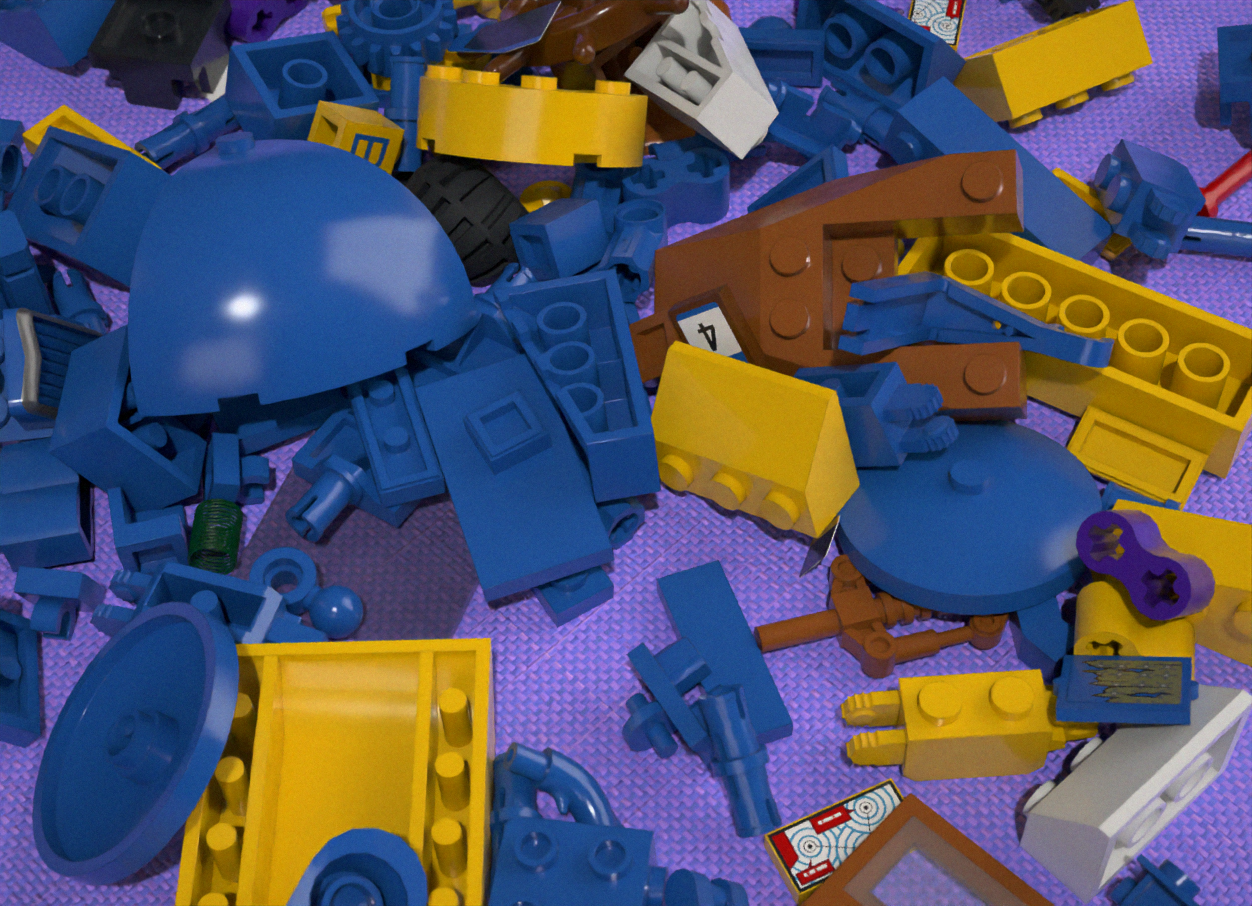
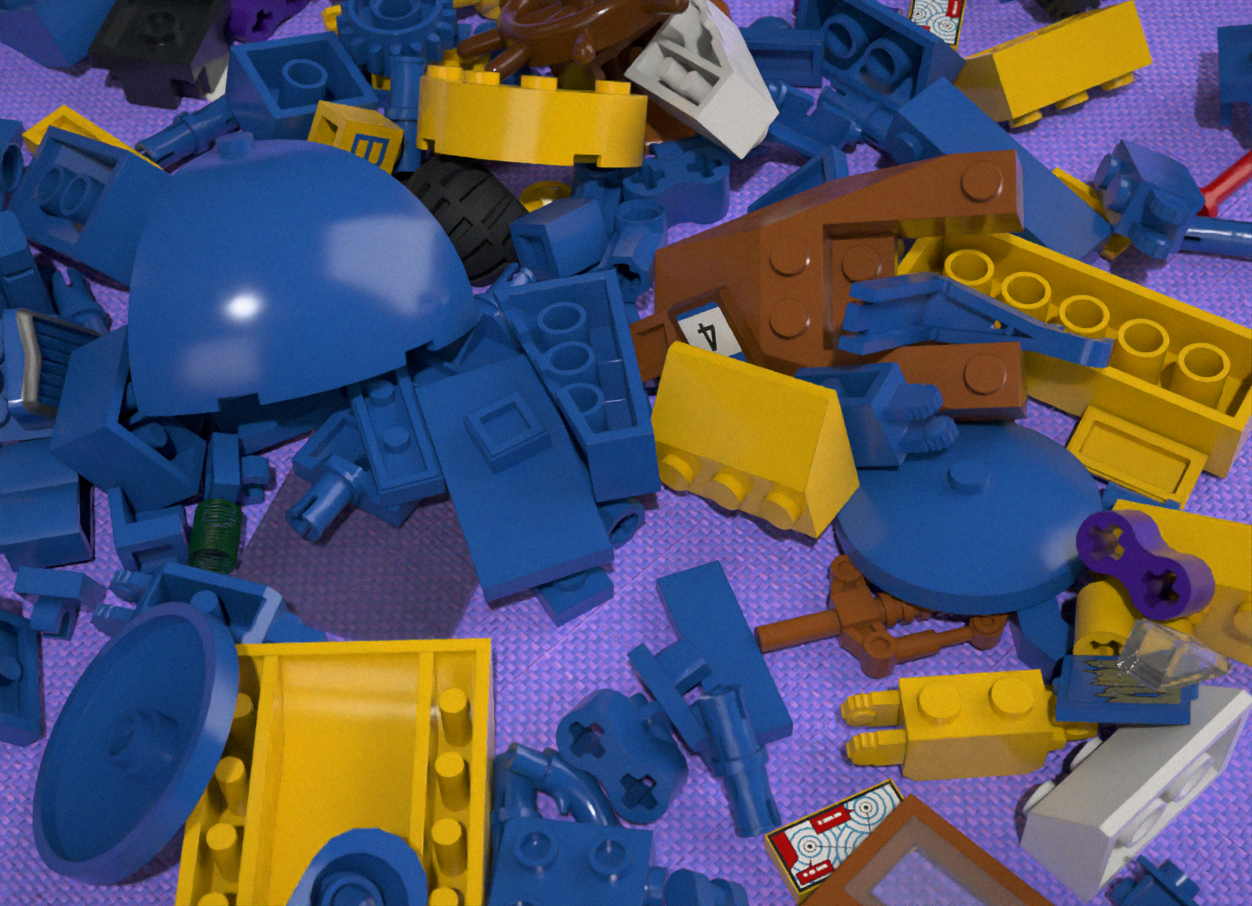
(331, 609): blue plate -> none
(507, 34): black sticker -> none
(622, 755): none -> blue axle
(819, 547): black sticker -> none
(1169, 658): none -> clear slope

